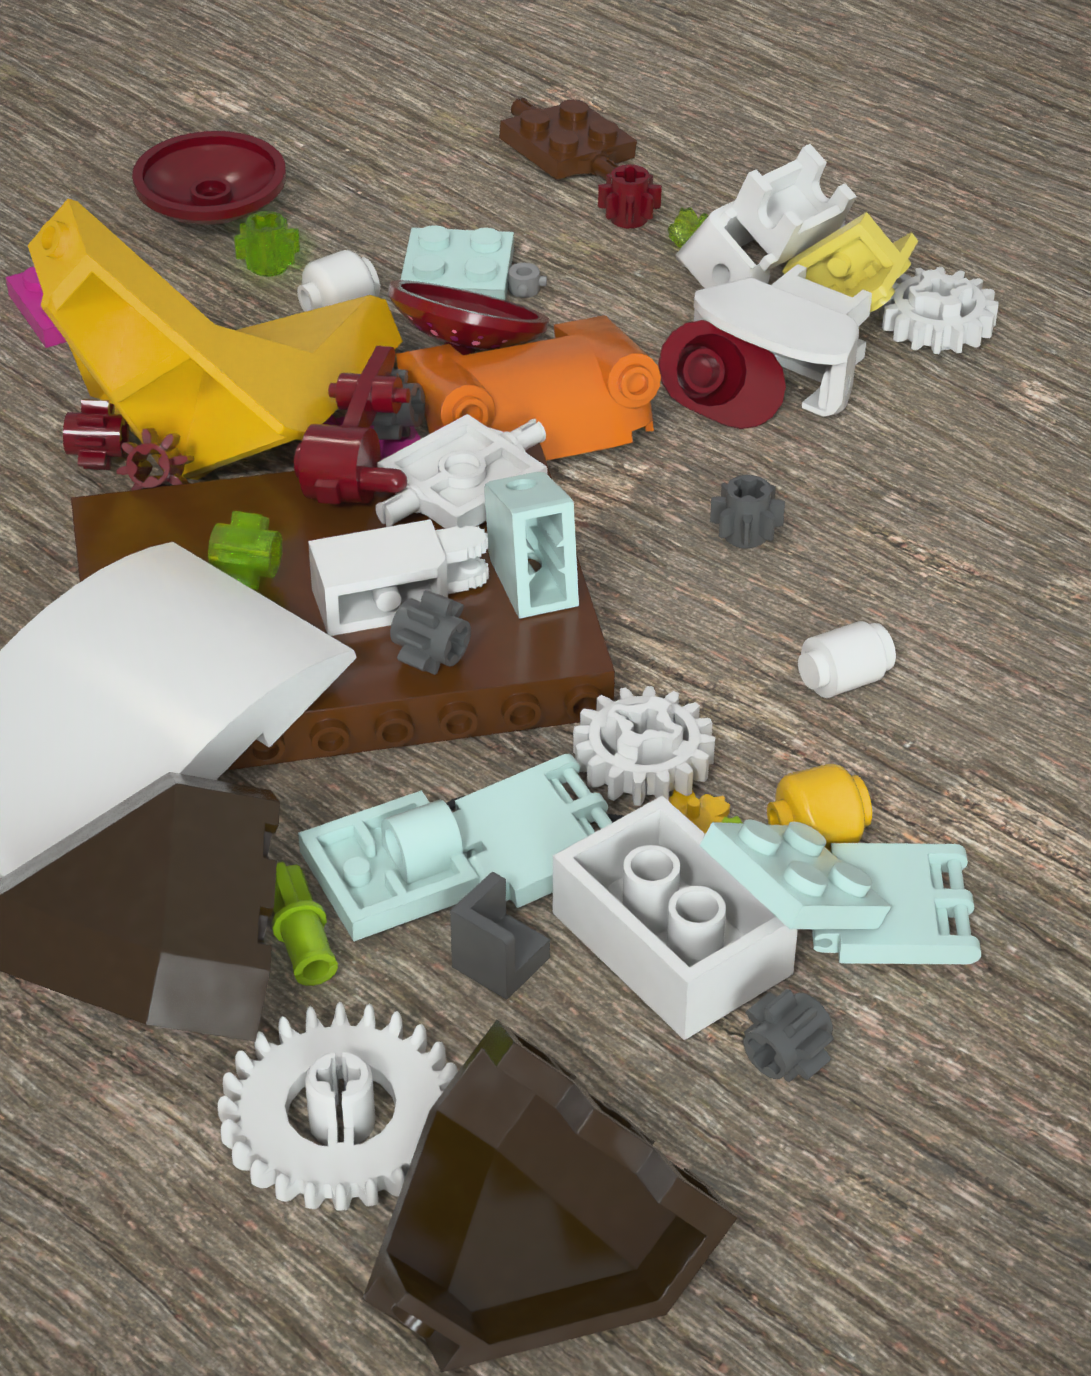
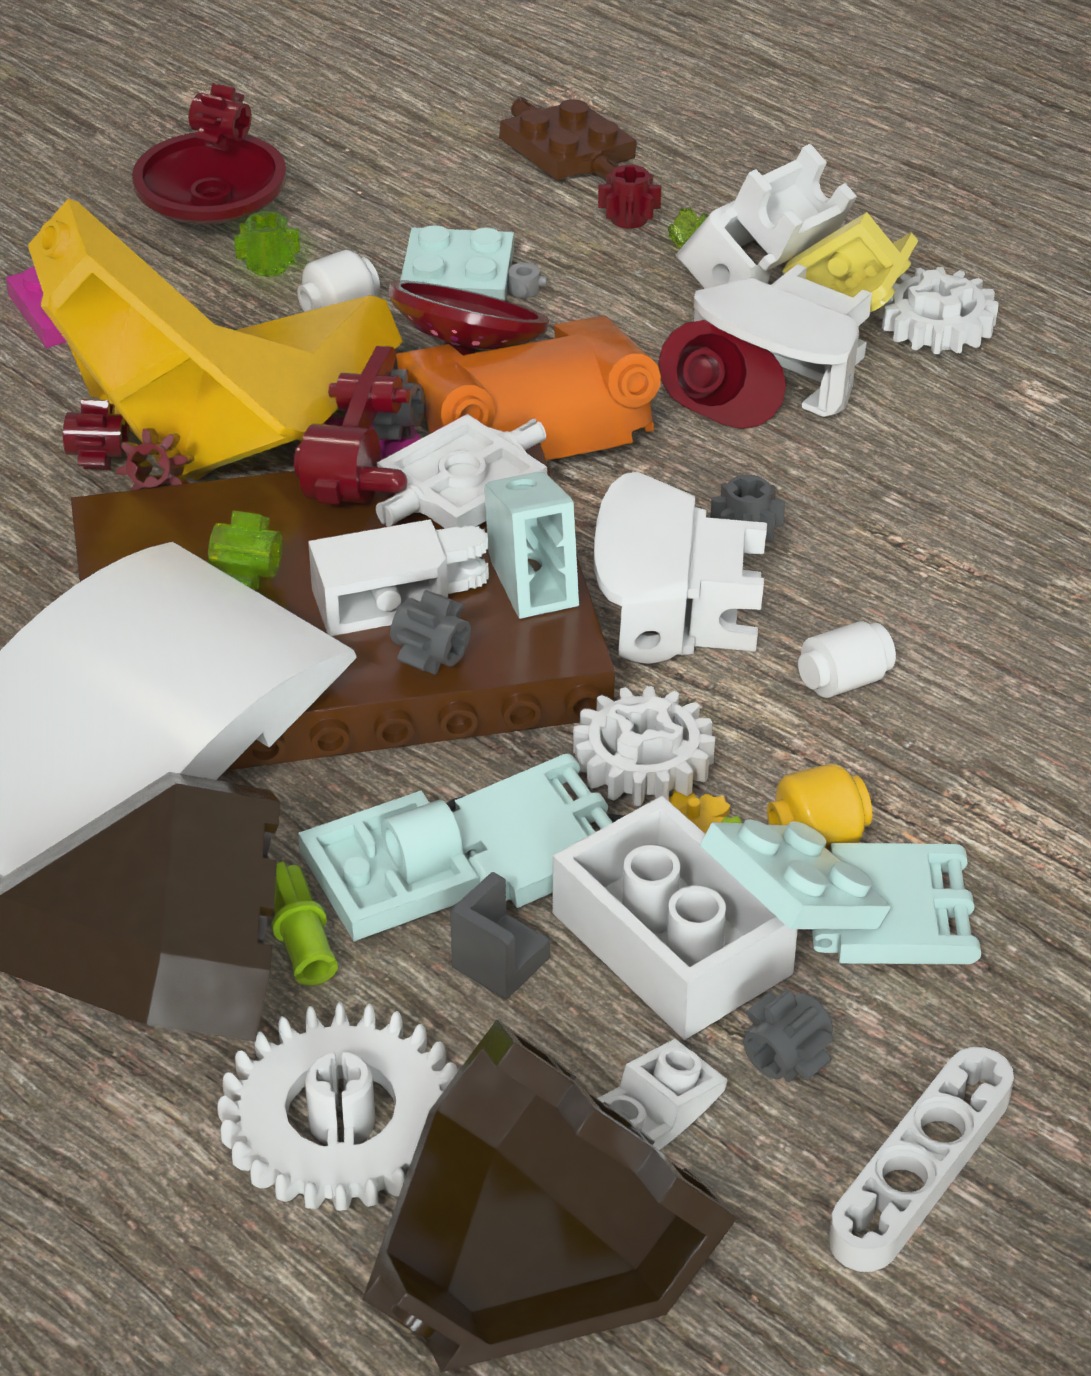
(220, 116): none -> dark red gear
(666, 1091): none -> white slope
(674, 571): none -> white piece
(914, 1151): none -> white beam

